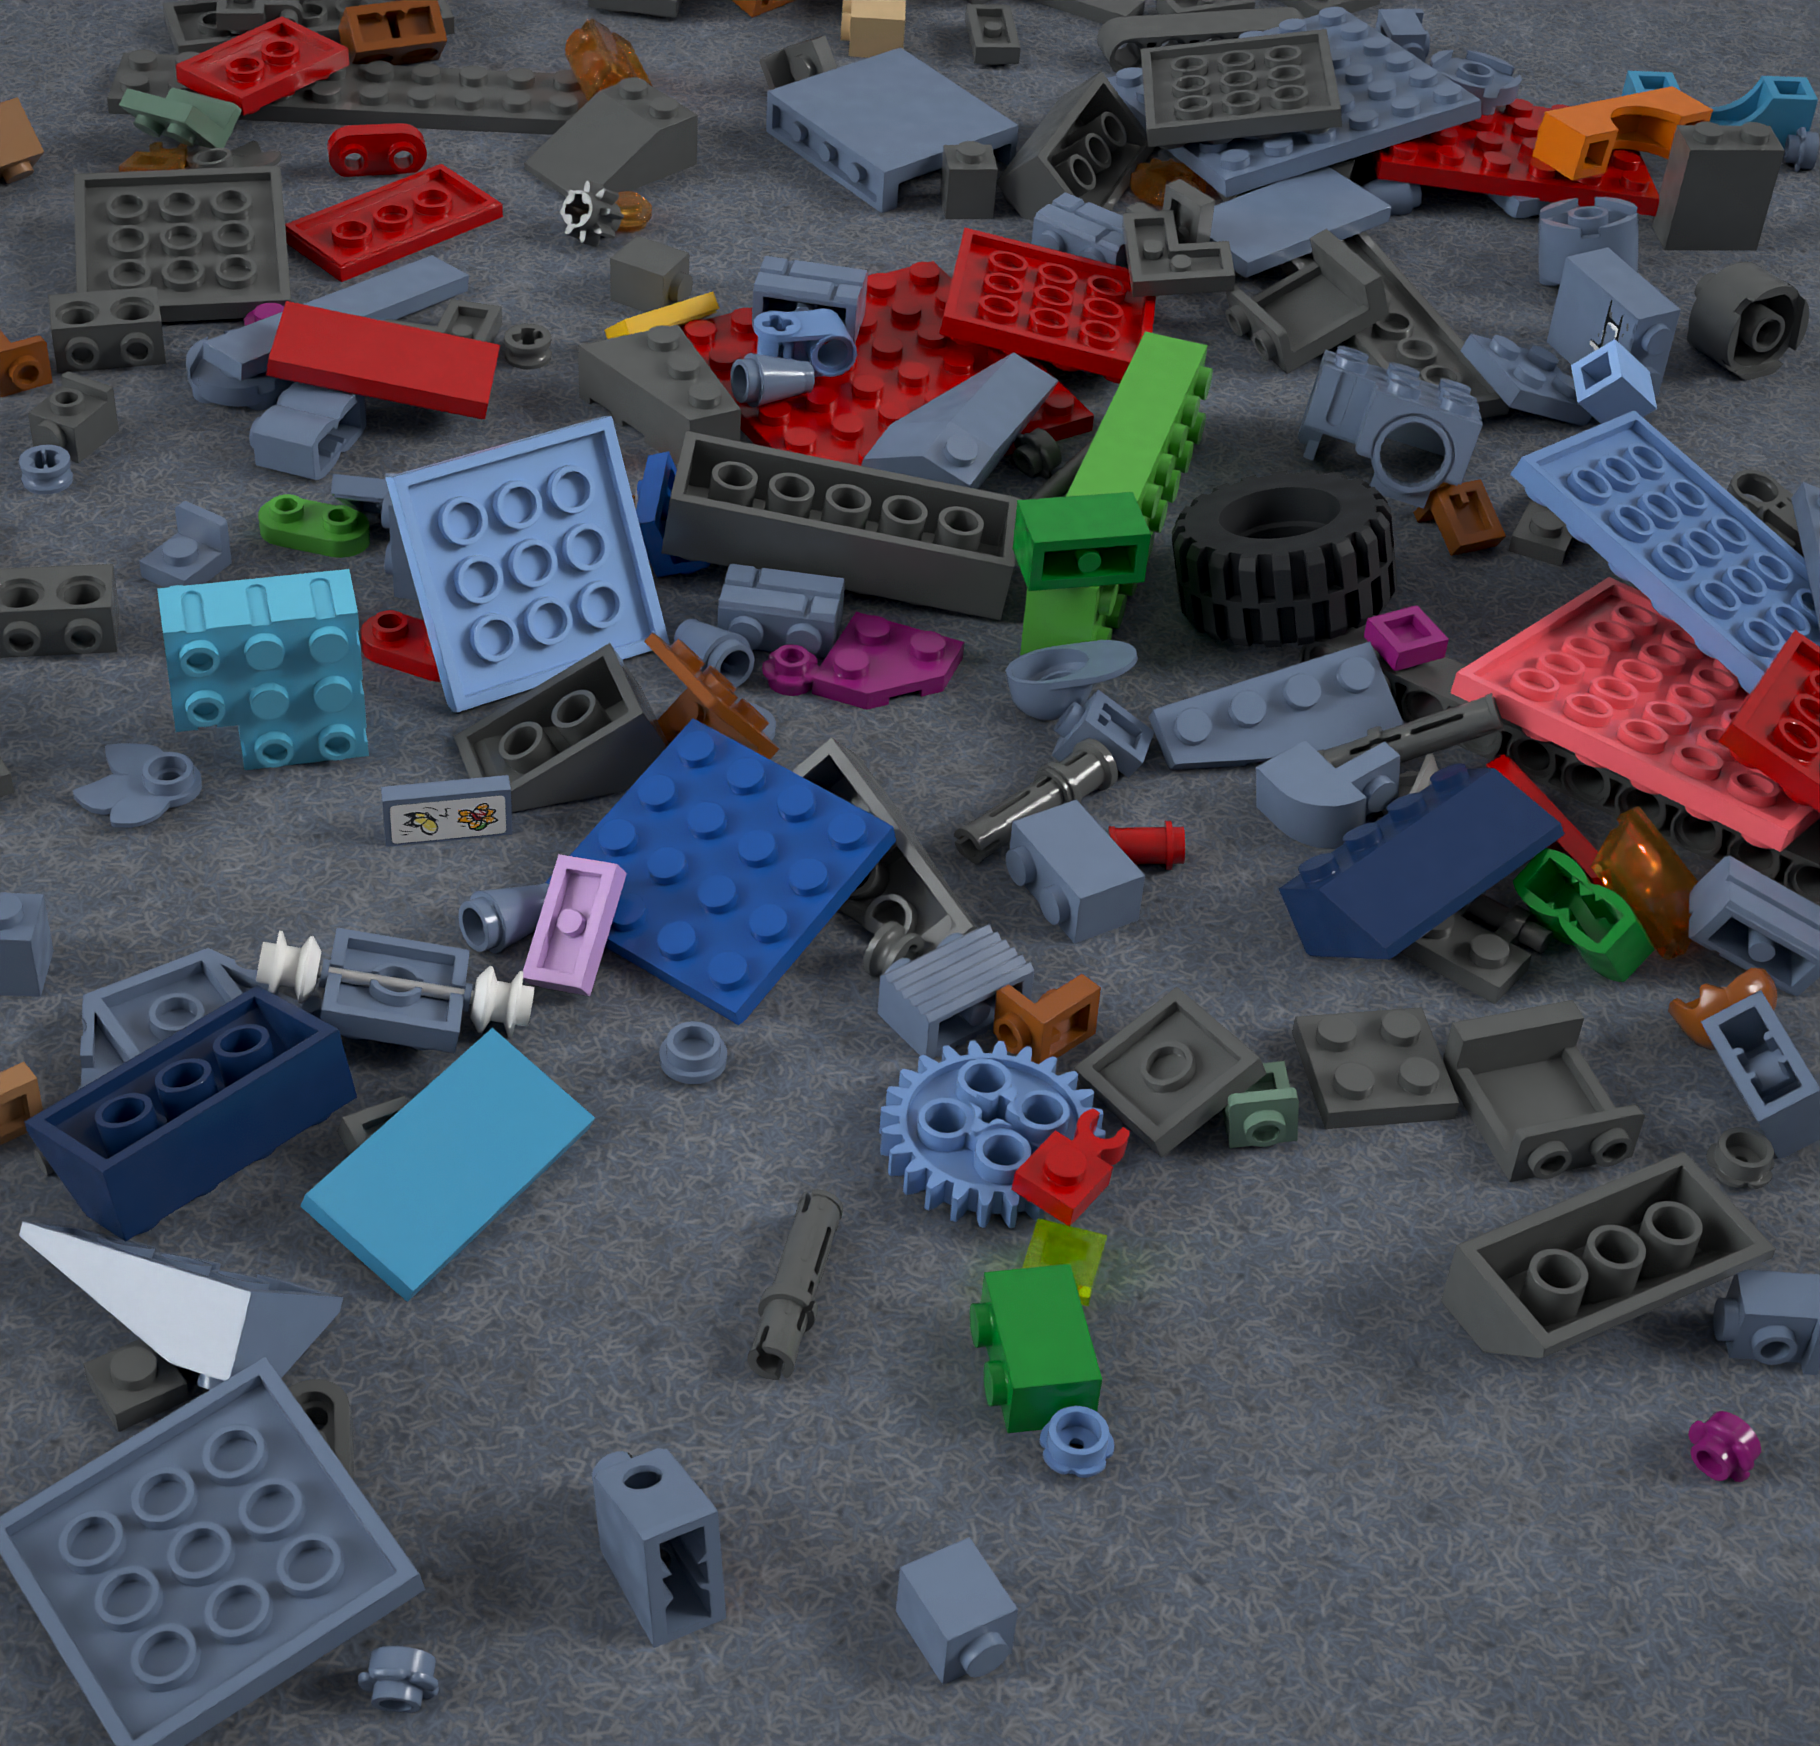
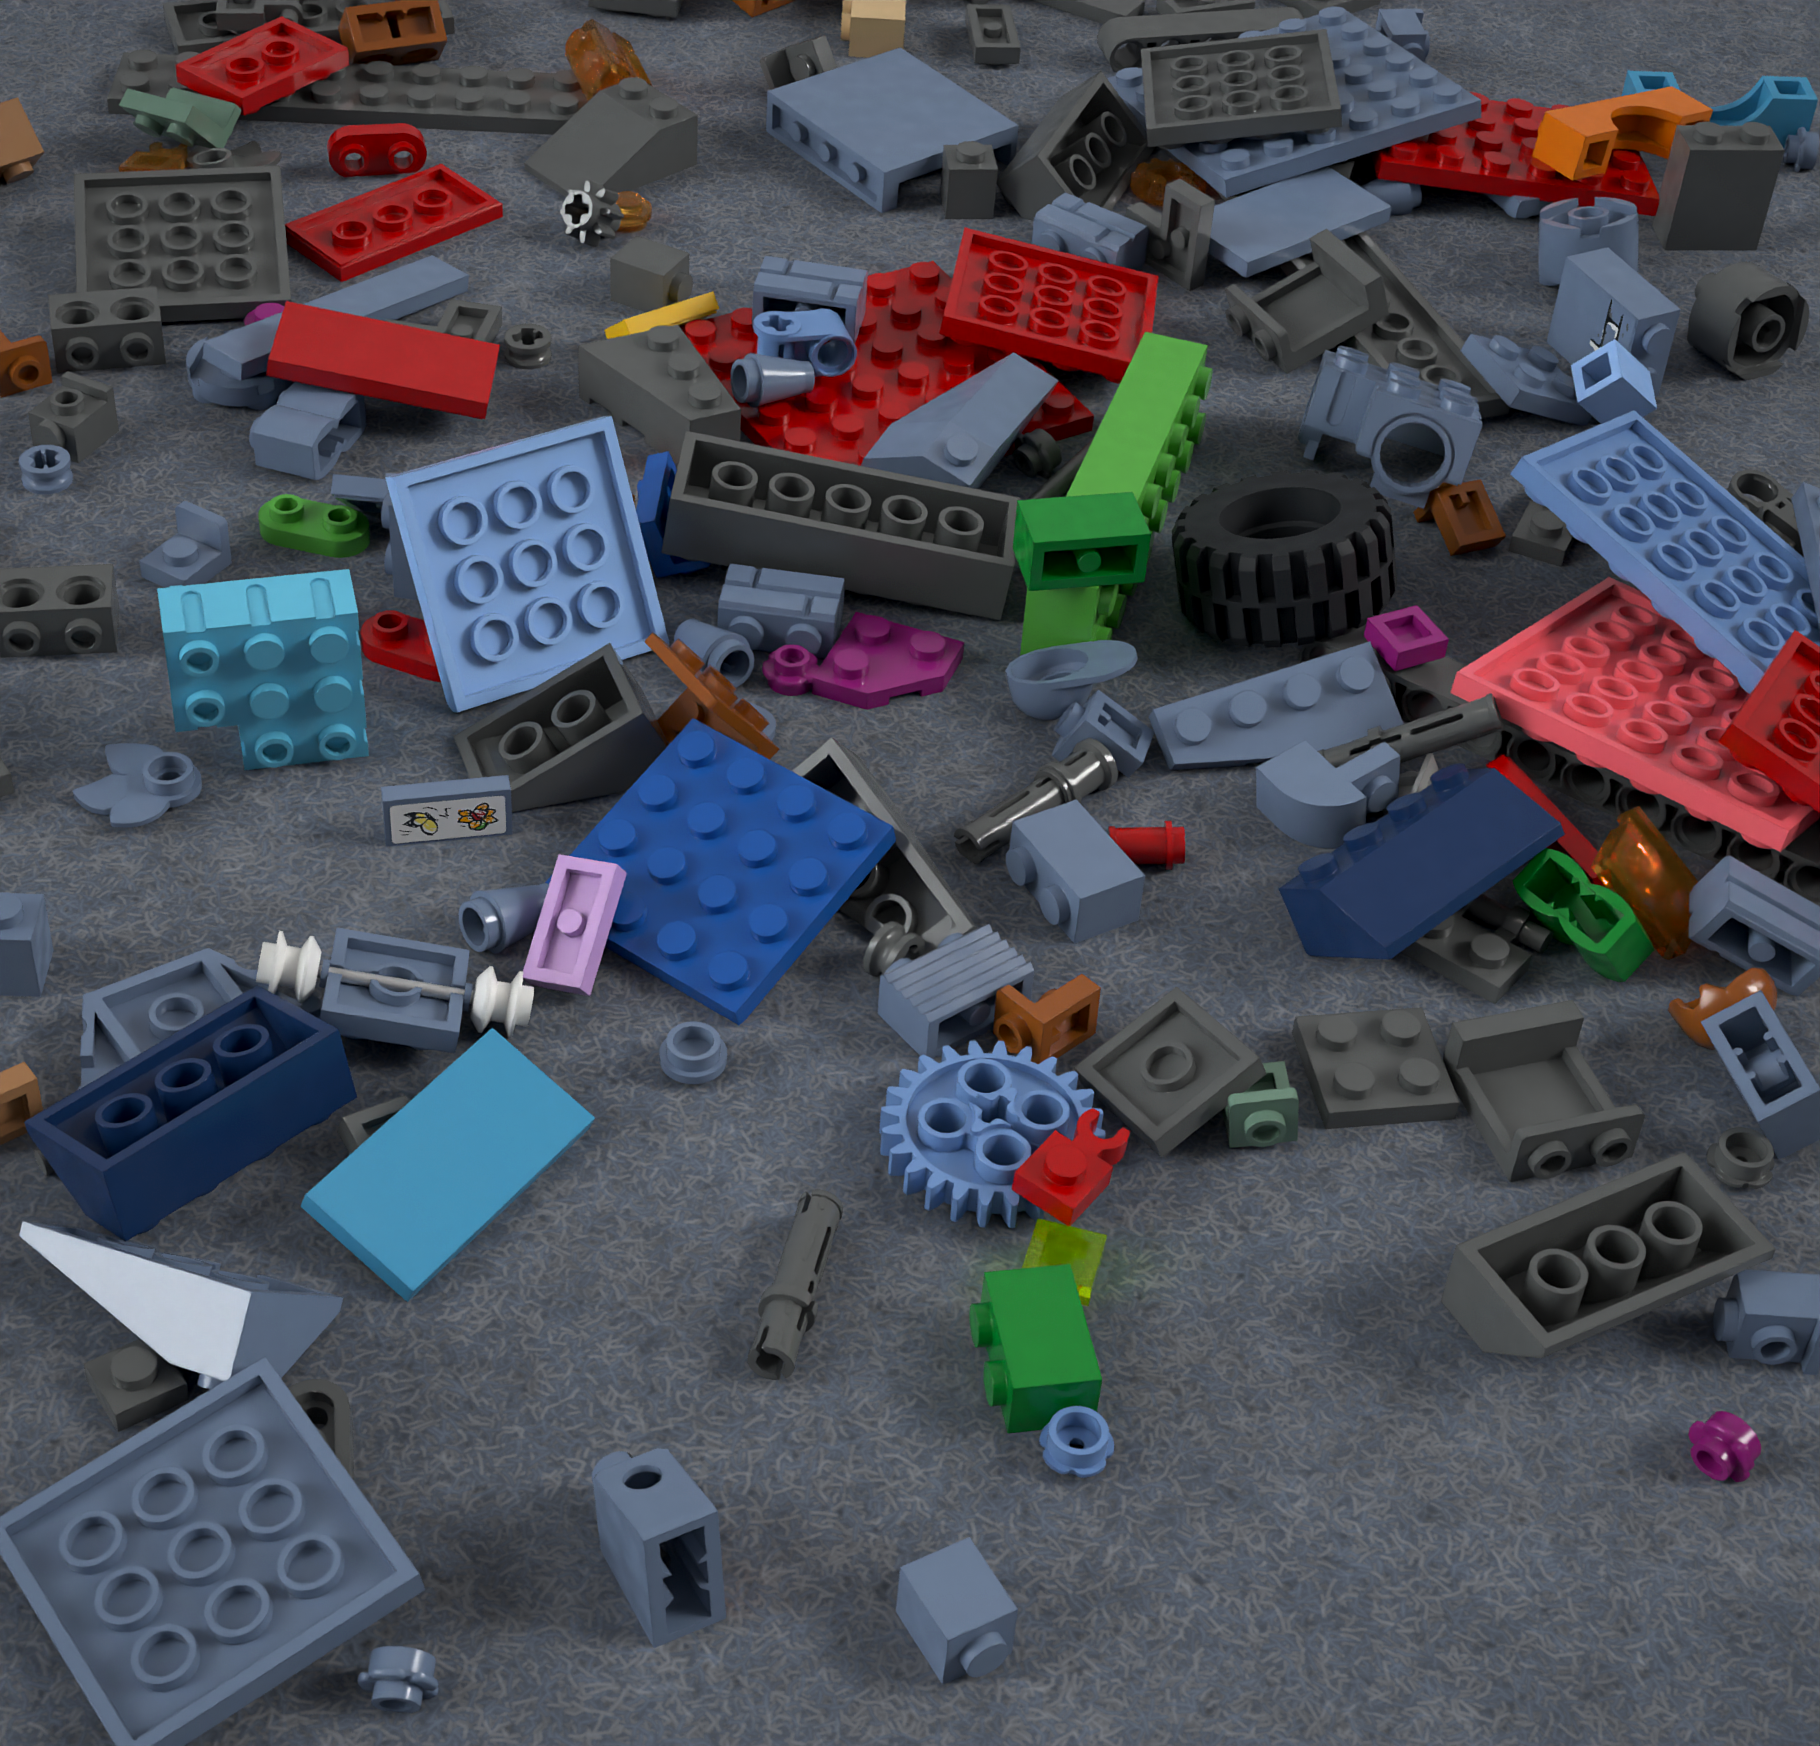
(1167, 268): dark grey plate -> none
(1480, 75): sand blue plate -> none

